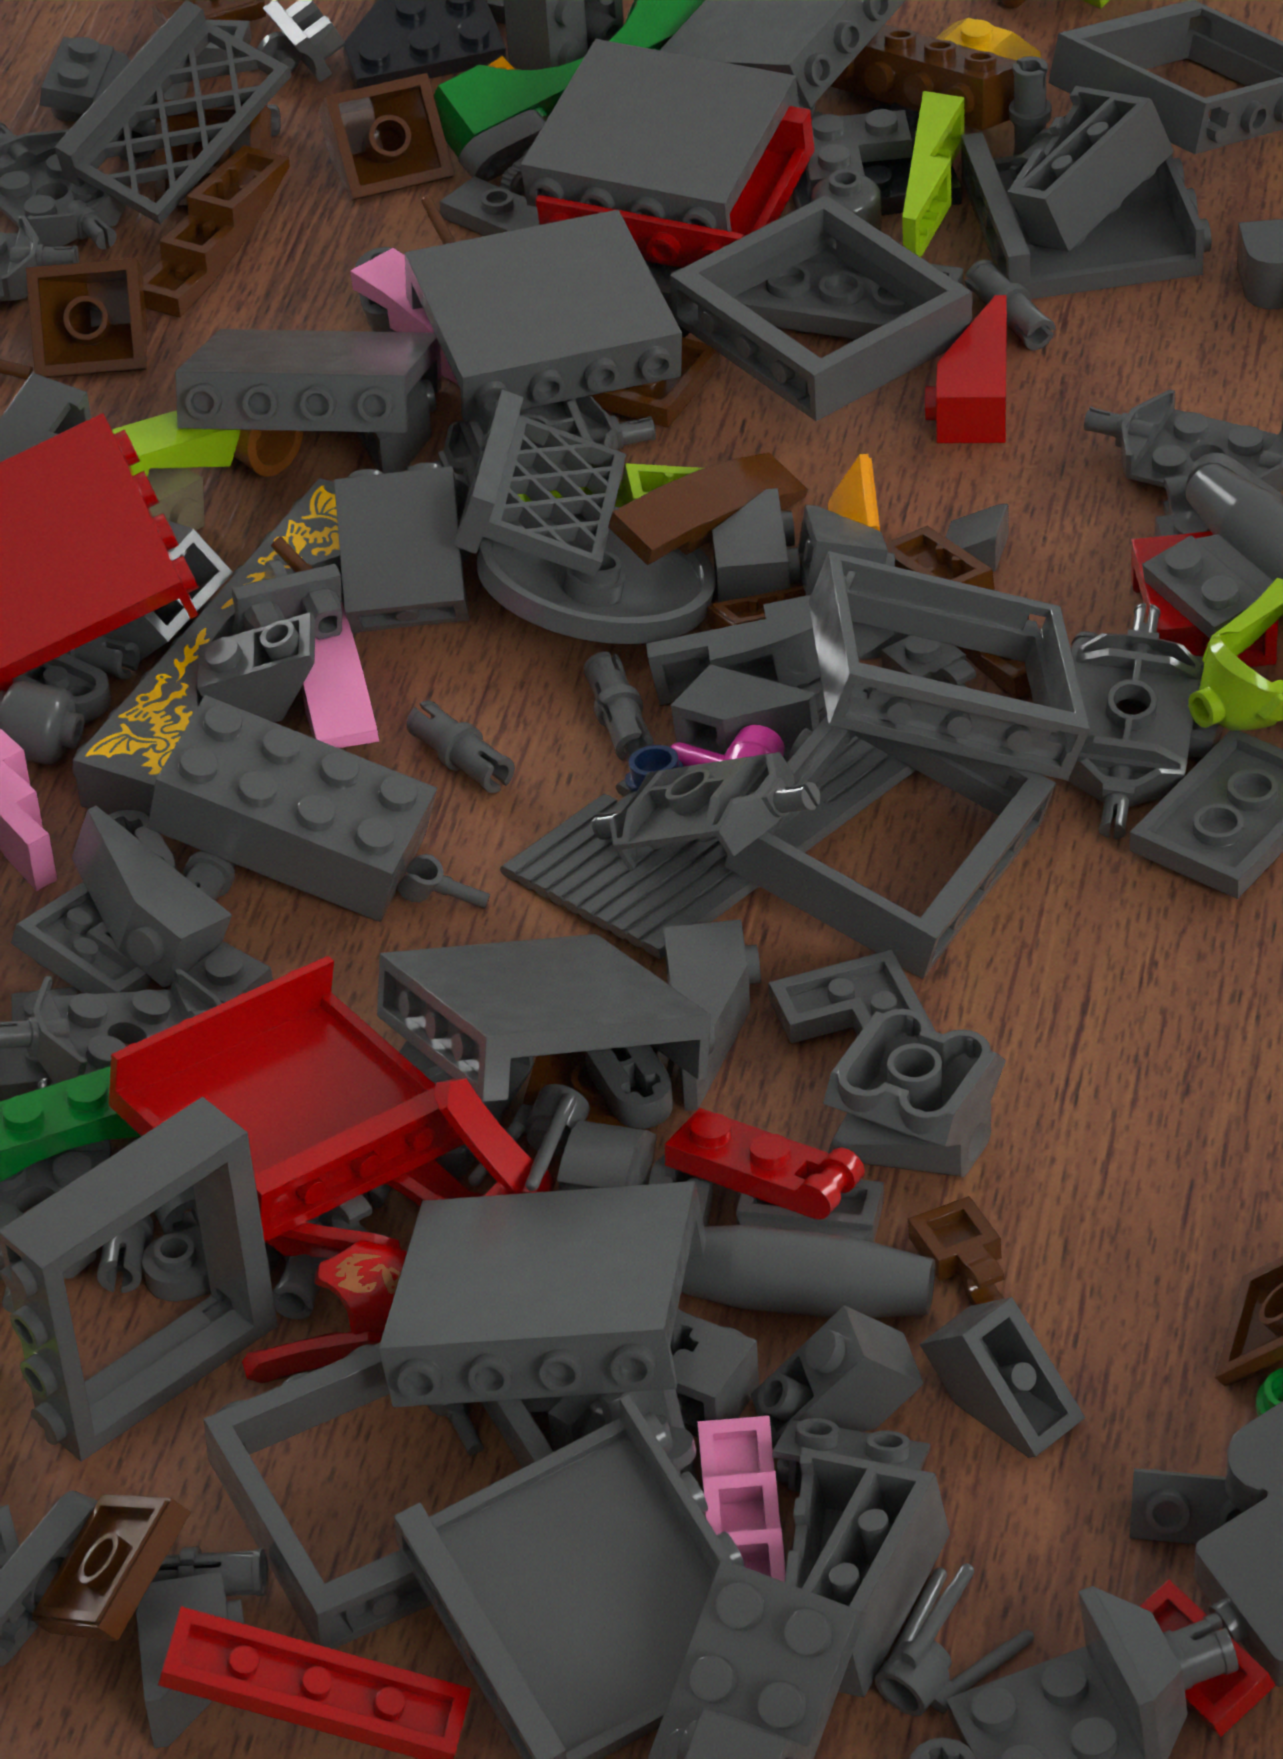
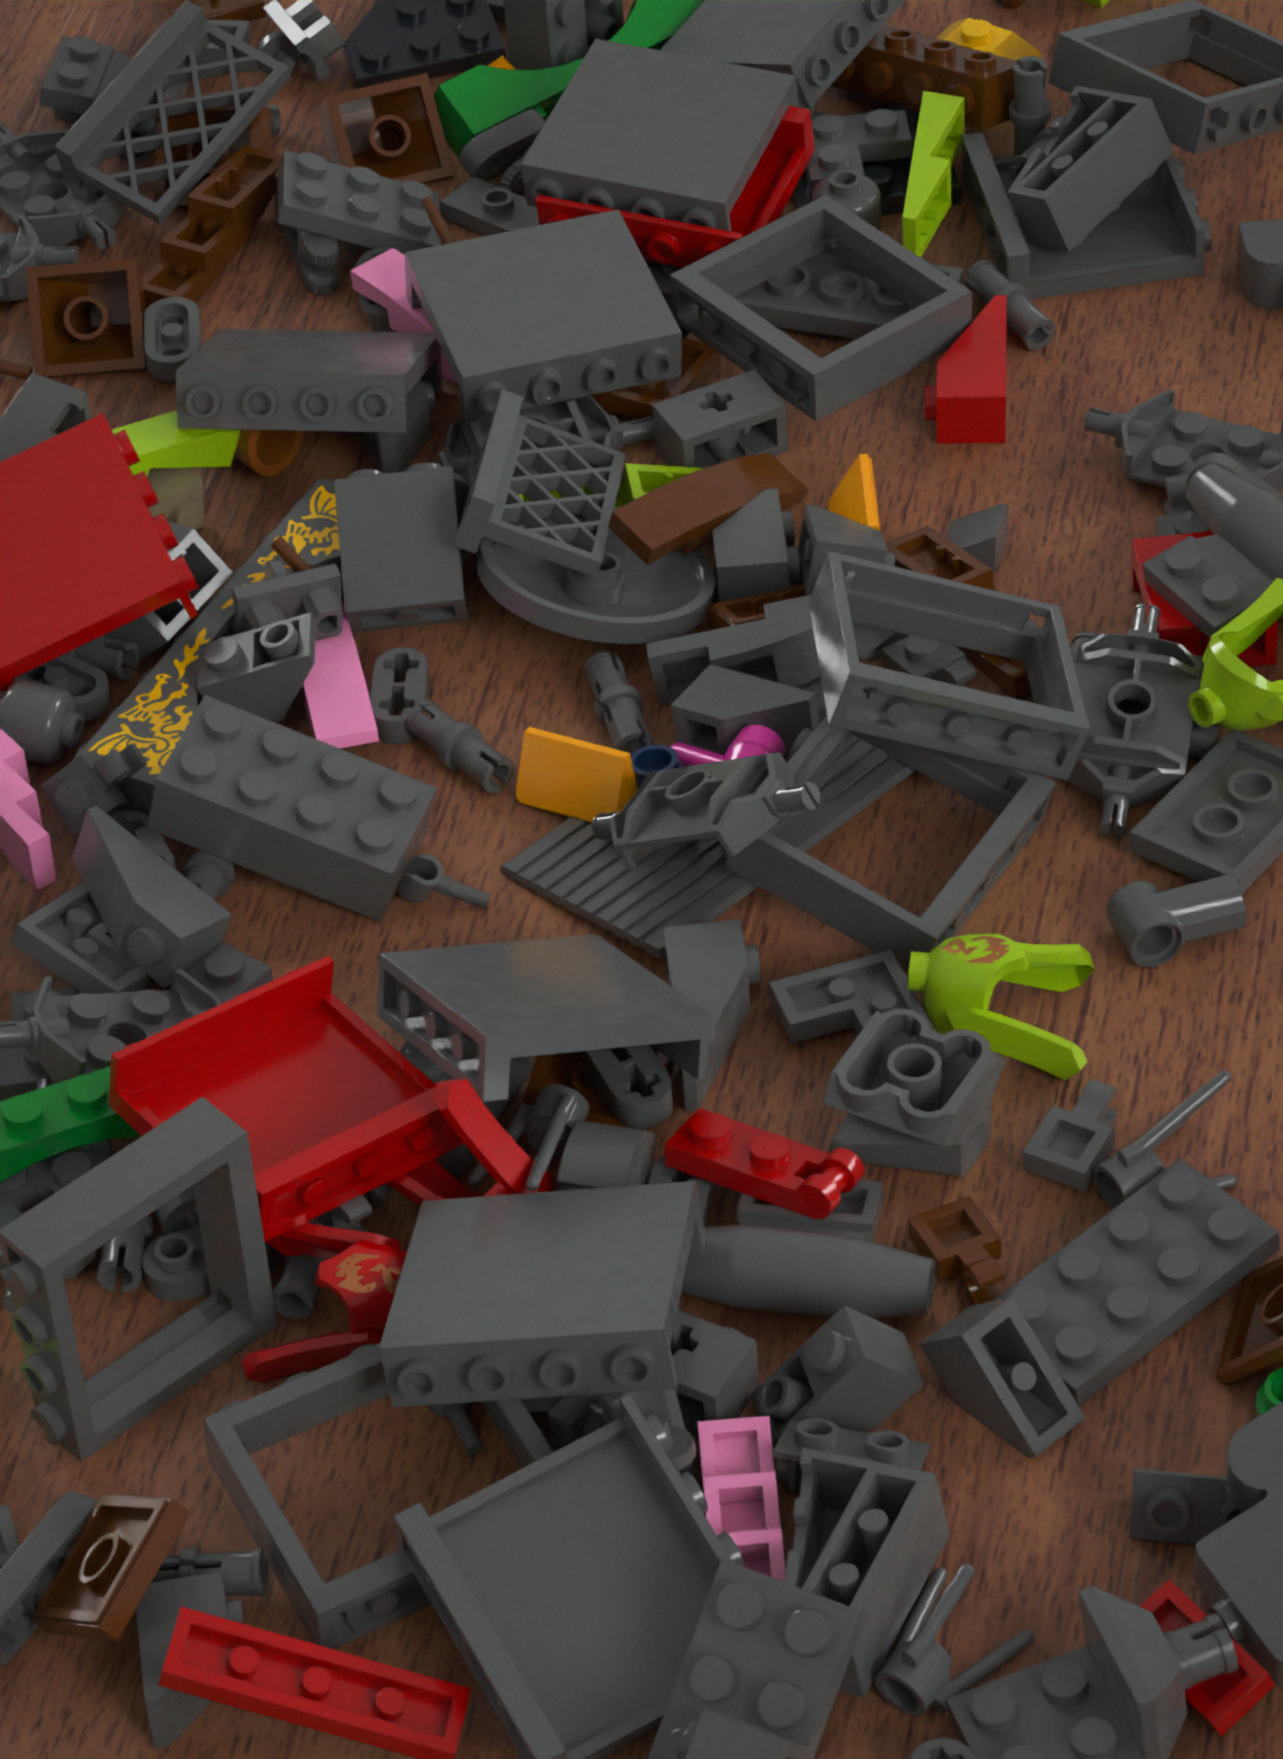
(92, 783): none -> dark grey plate
(170, 335): none -> dark grey plate
(312, 255): none -> dark grey hinge
(353, 204): none -> dark grey plate
(390, 694): none -> dark grey beam
(573, 776): none -> light orange slope
(720, 423): none -> dark grey brick
(960, 980): none -> lime piece
(1074, 1141): none -> dark grey plate
(1138, 1163): none -> dark grey plant
(1139, 1275): none -> dark grey plate
(1158, 922): none -> dark grey piece

